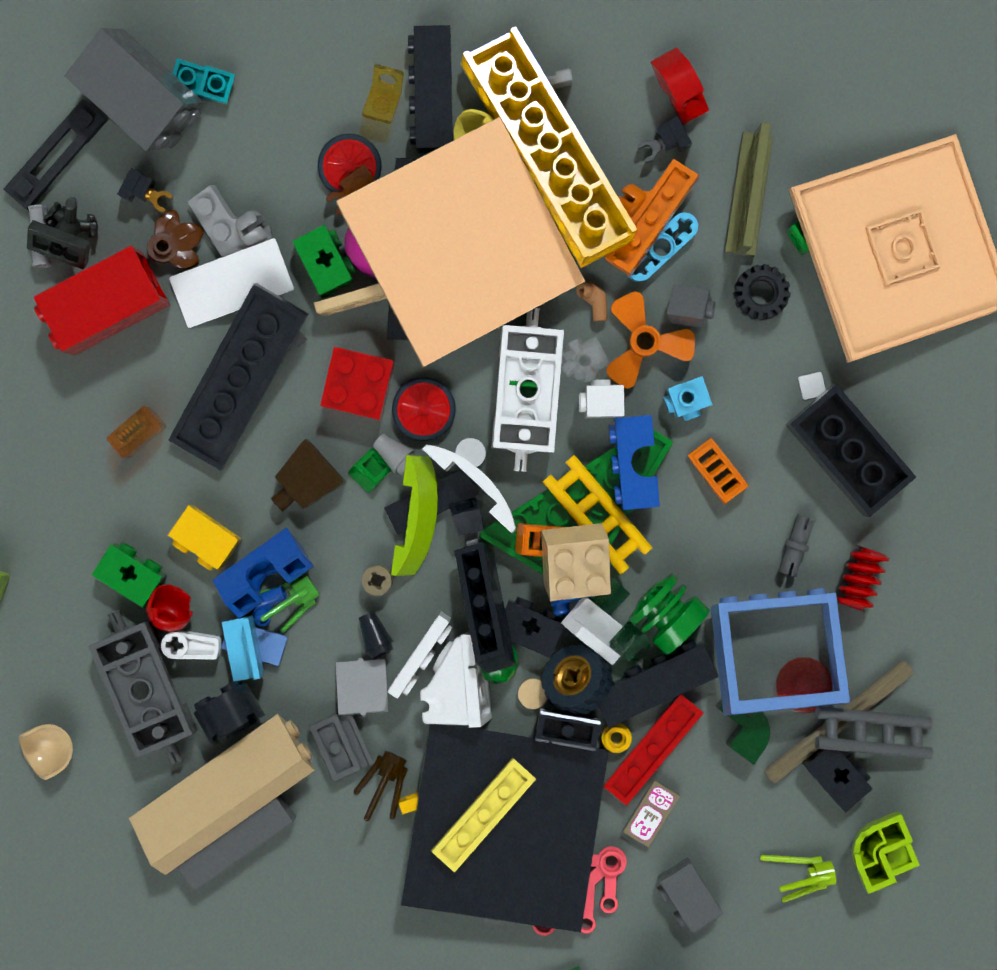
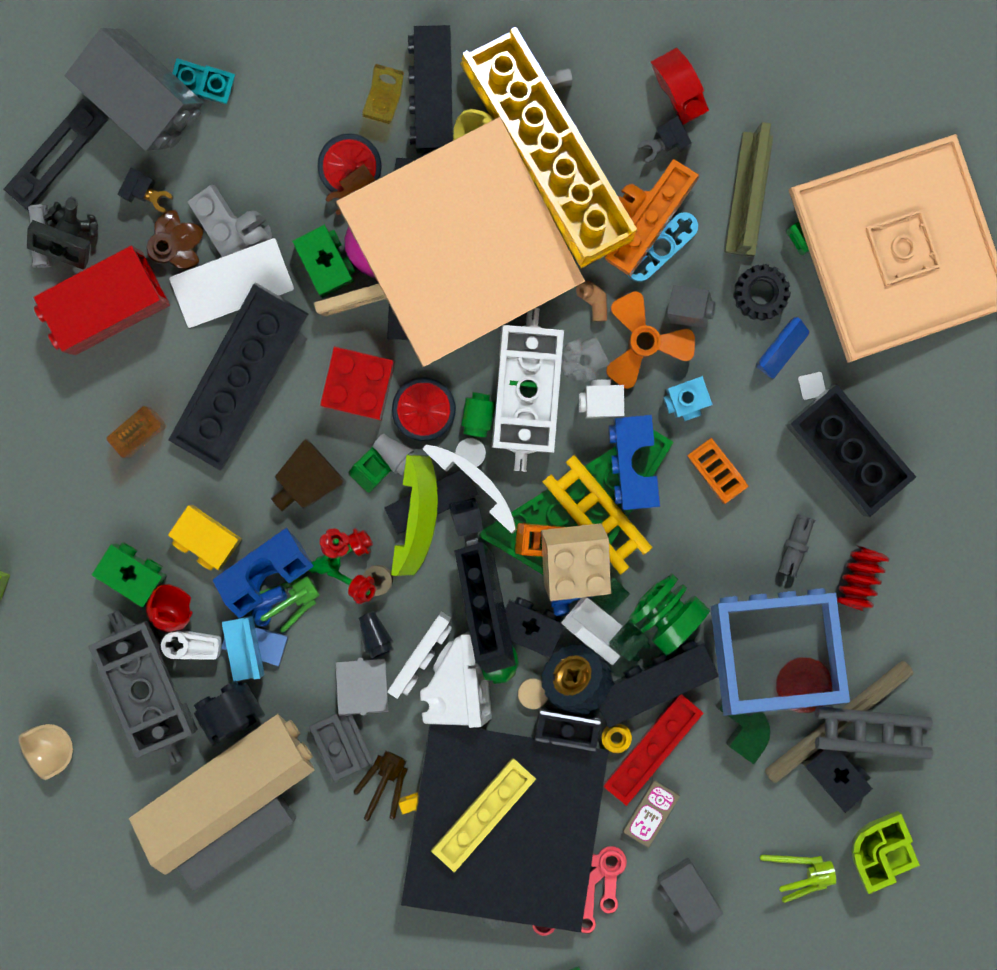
(336, 545): none -> red plant
(478, 414): none -> green brick
(783, 347): none -> blue slope

